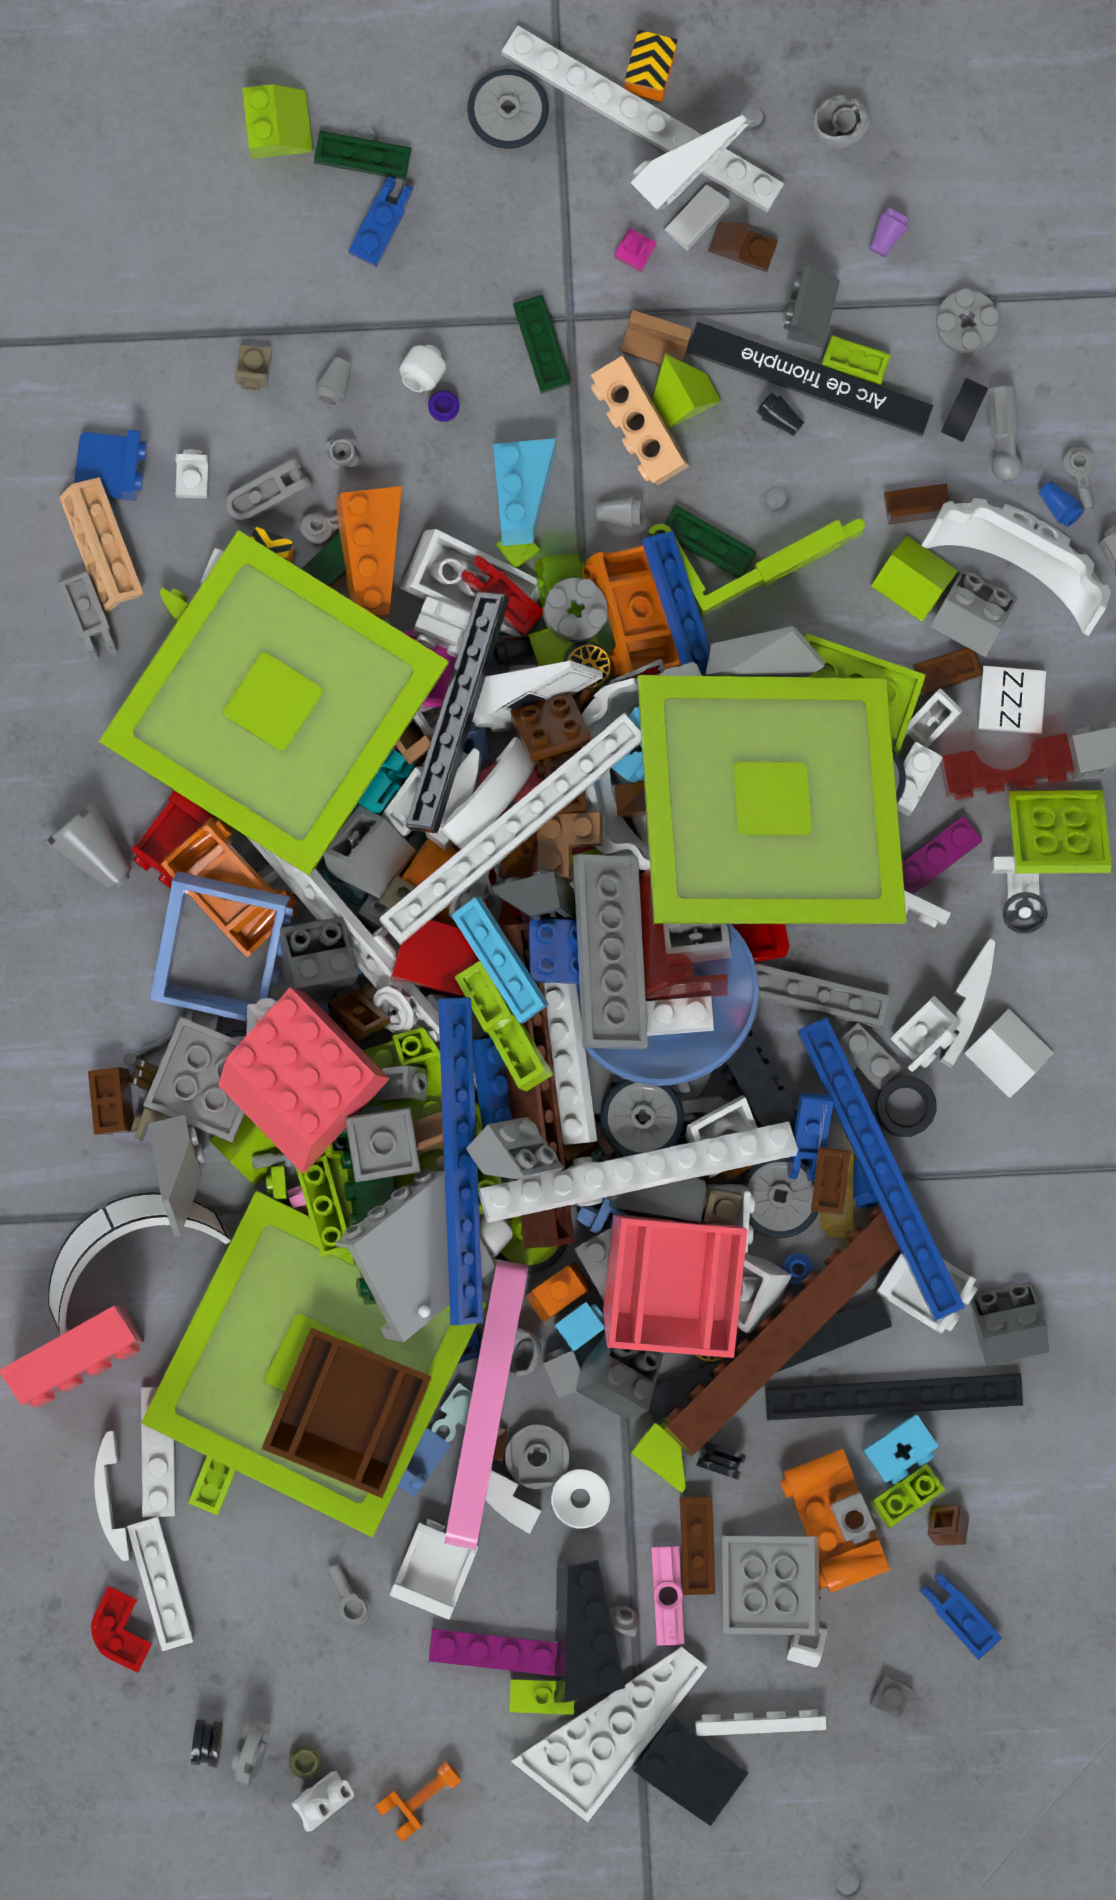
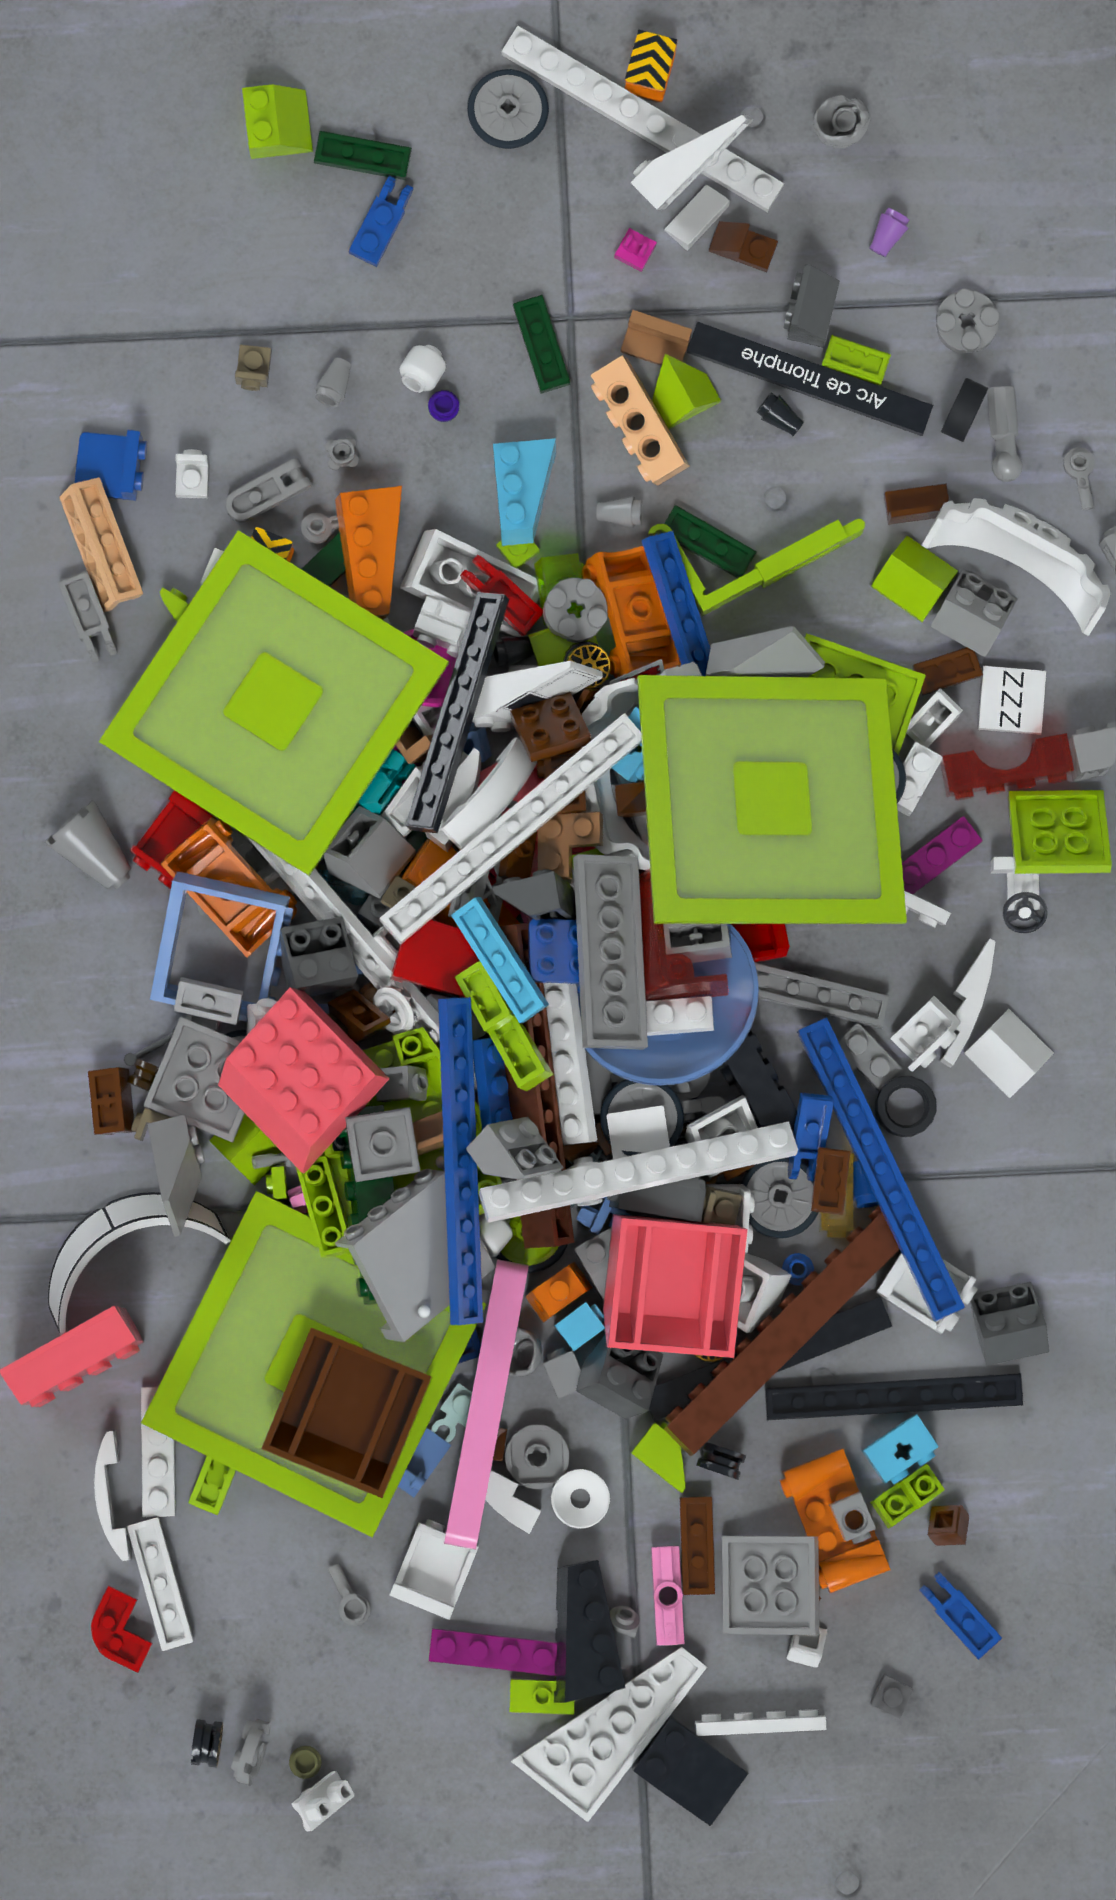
(208, 1000): none -> light grey plate
(446, 1777): orange bar -> none
(638, 1131): none -> white sticker
(1062, 504): blue cone -> none

